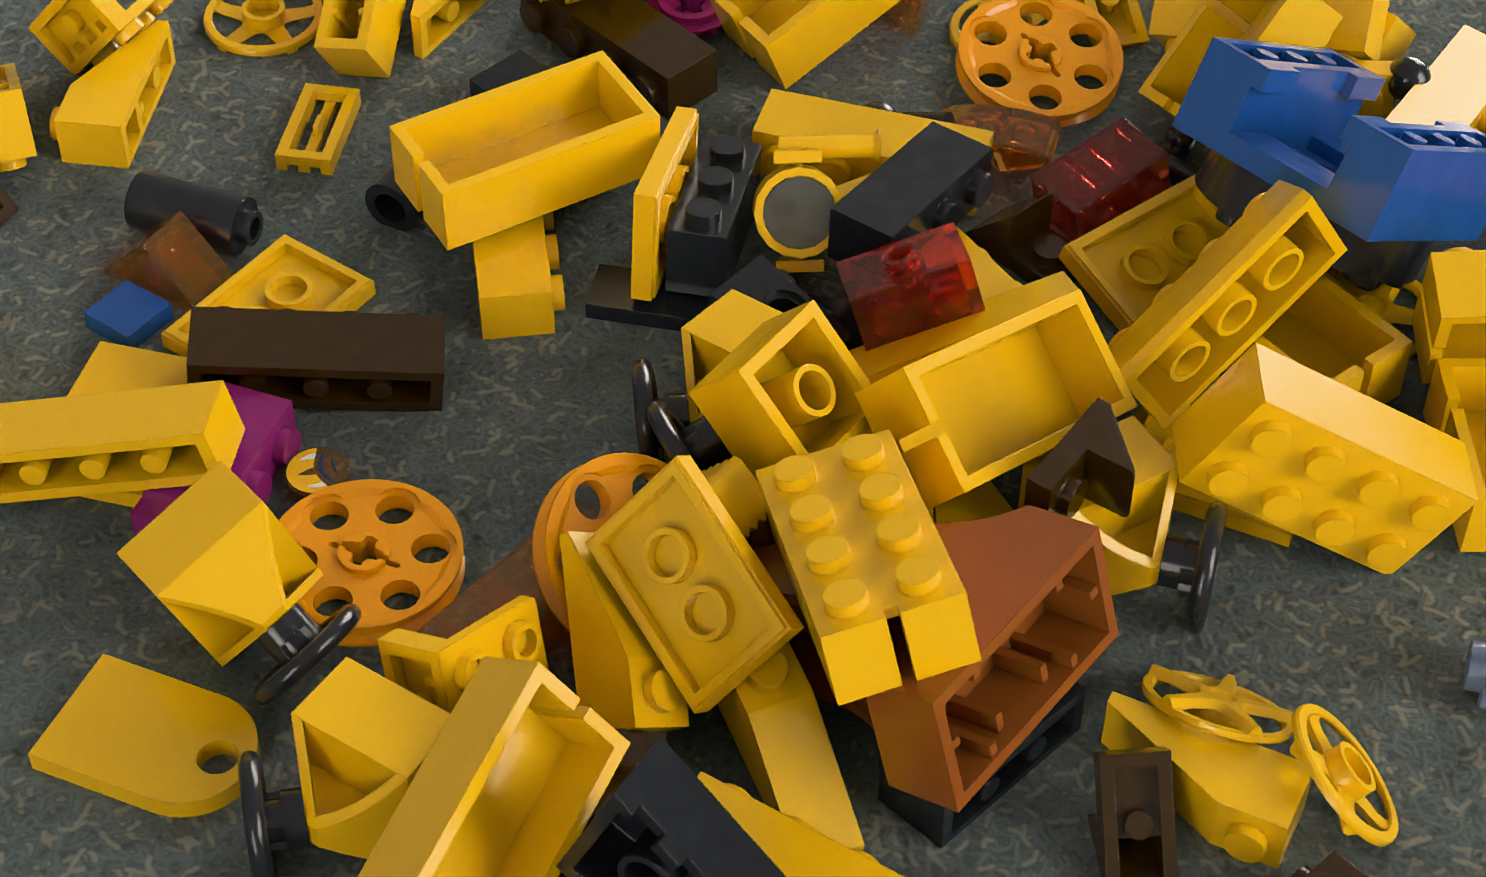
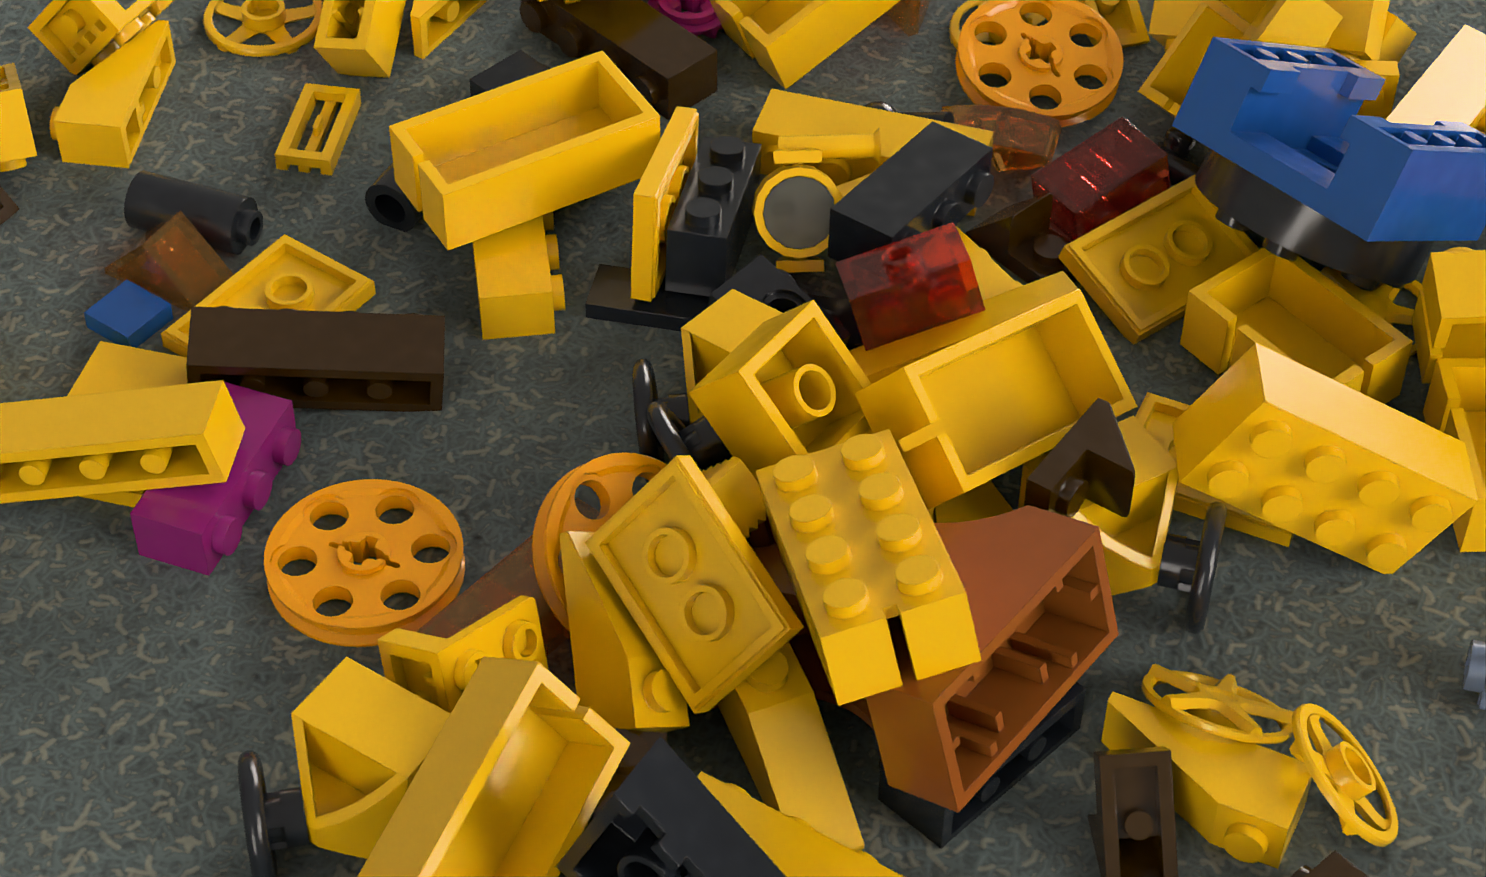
(146, 740): yellow tile -> none
(236, 579): yellow piece -> none
(315, 470): tile -> none
(1225, 300): yellow slope -> none
(1407, 73): black bar -> none

